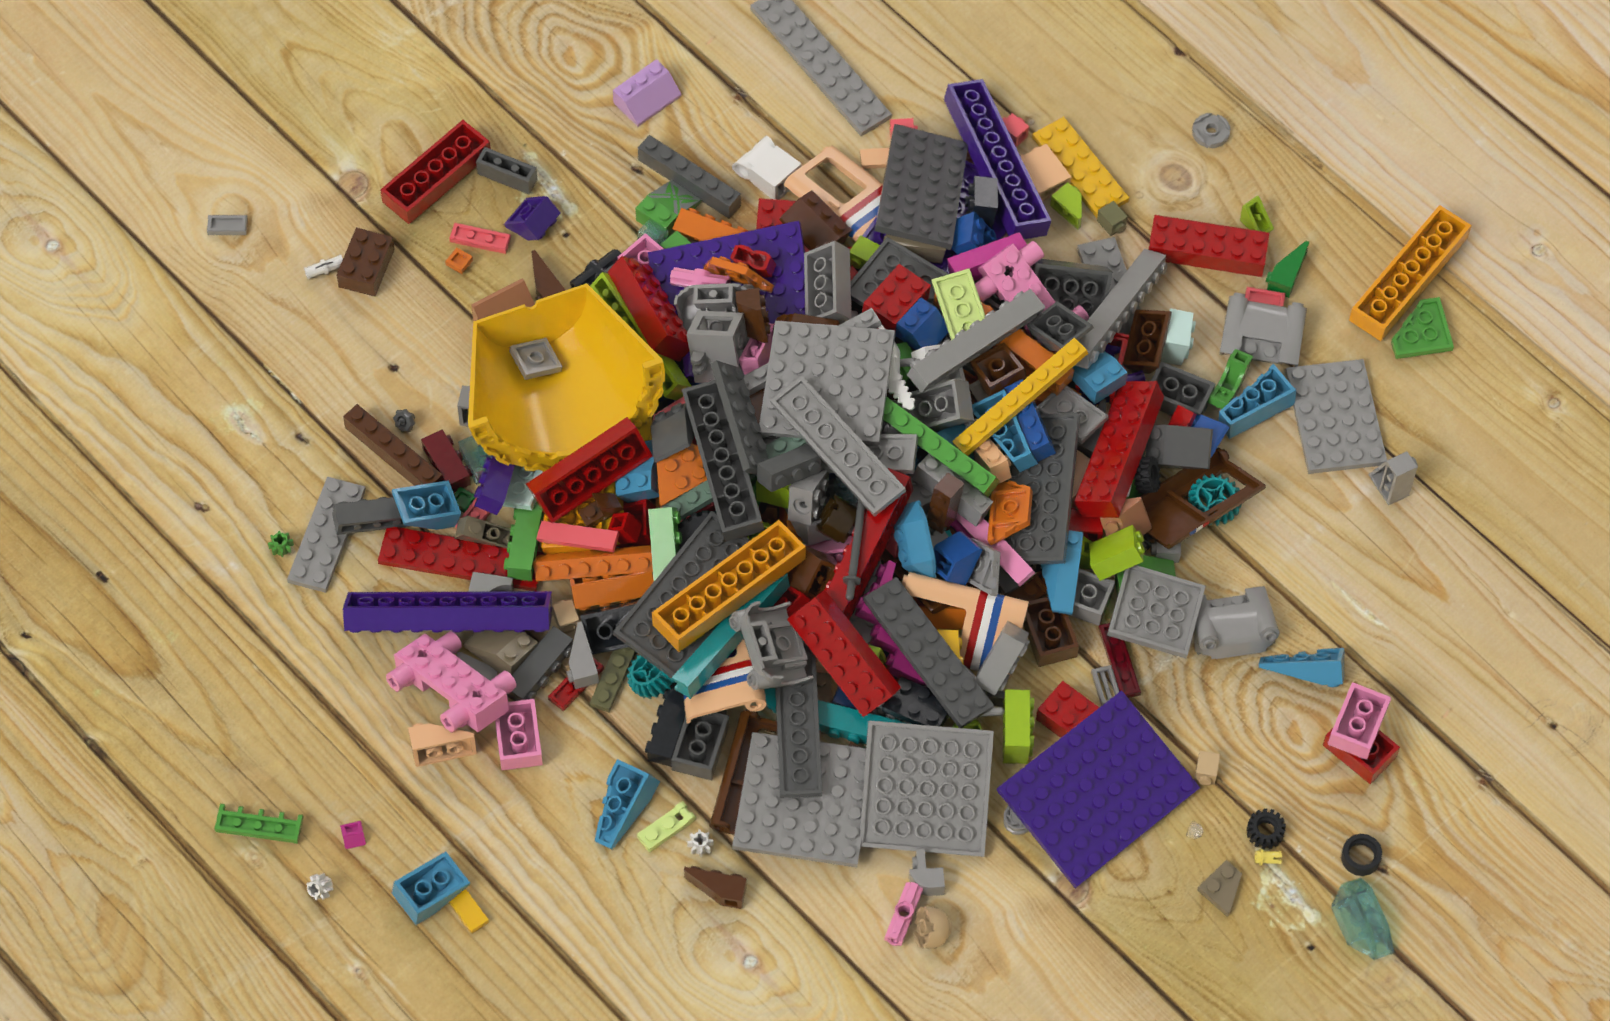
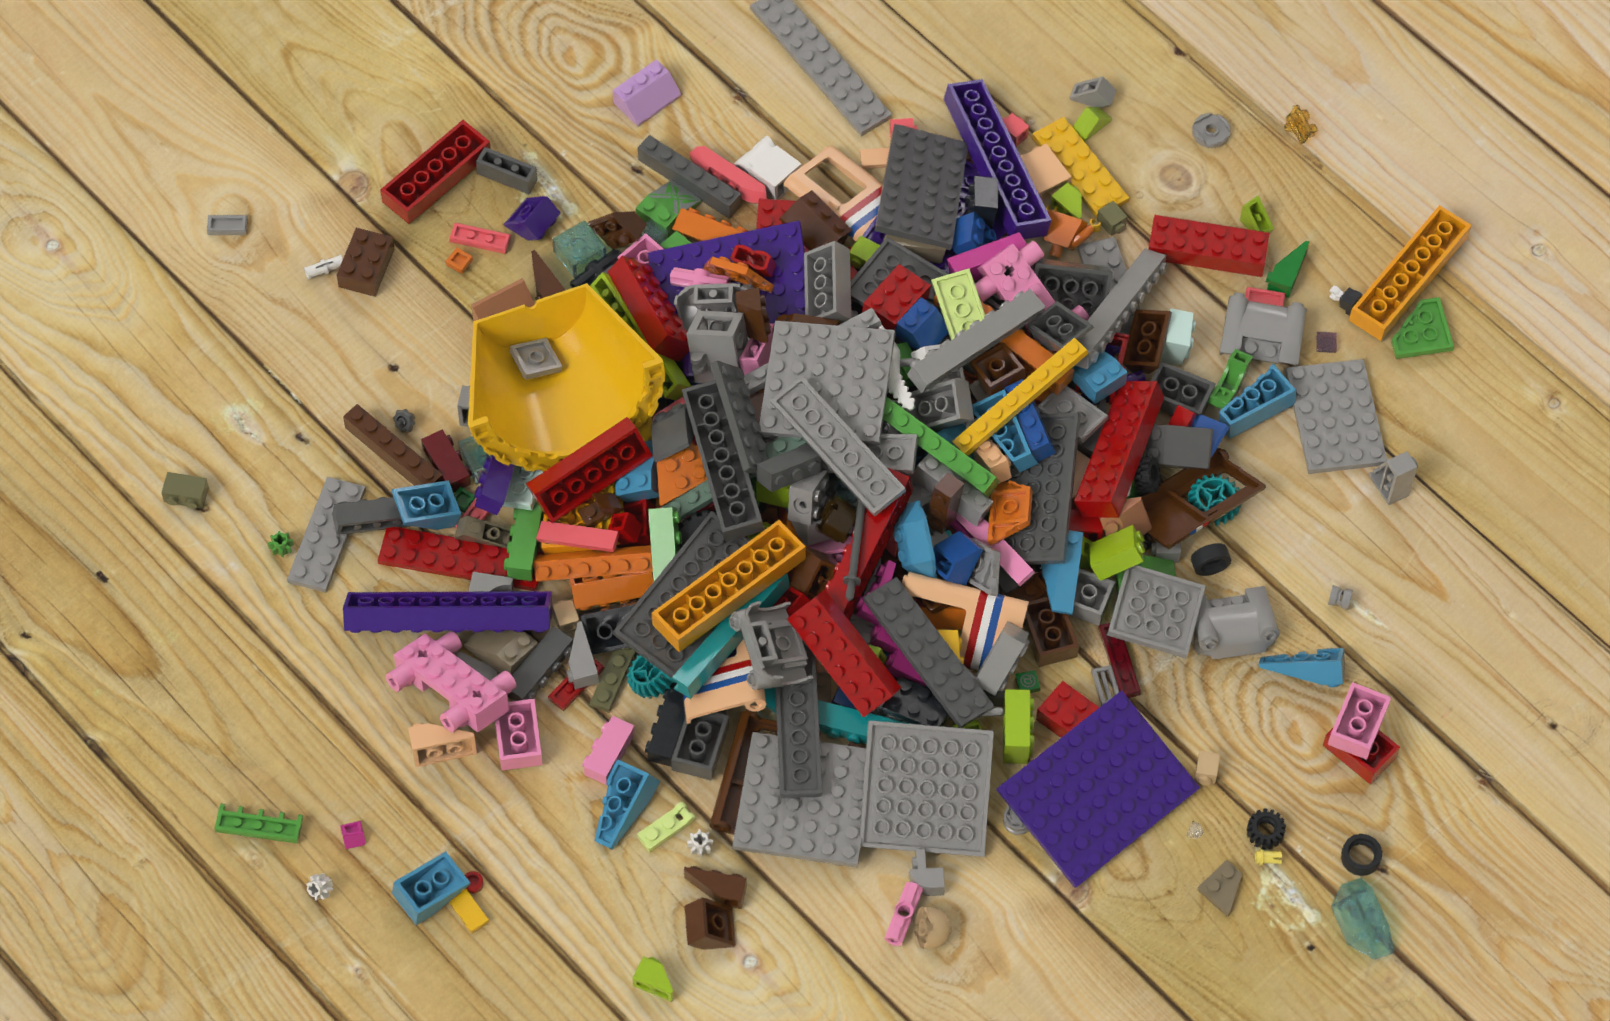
(185, 490): none -> olive brick
(475, 880): none -> red tile
(578, 248): none -> clear light blue brick
(608, 748): none -> bright pink brick
(618, 228): none -> reddish brown slope
(653, 979): none -> lime slope
(709, 924): none -> reddish brown slope
(728, 173): none -> coral brick
(1028, 681): none -> green tile
(1067, 231): none -> orange torso
(1091, 122): none -> lime slope
(1094, 92): none -> light grey slope
(1210, 559): none -> black tyre
(1298, 123): none -> clear yellow hips
(1326, 342): none -> tile
(1335, 597): none -> light grey wheel
(1346, 299): none -> black piece

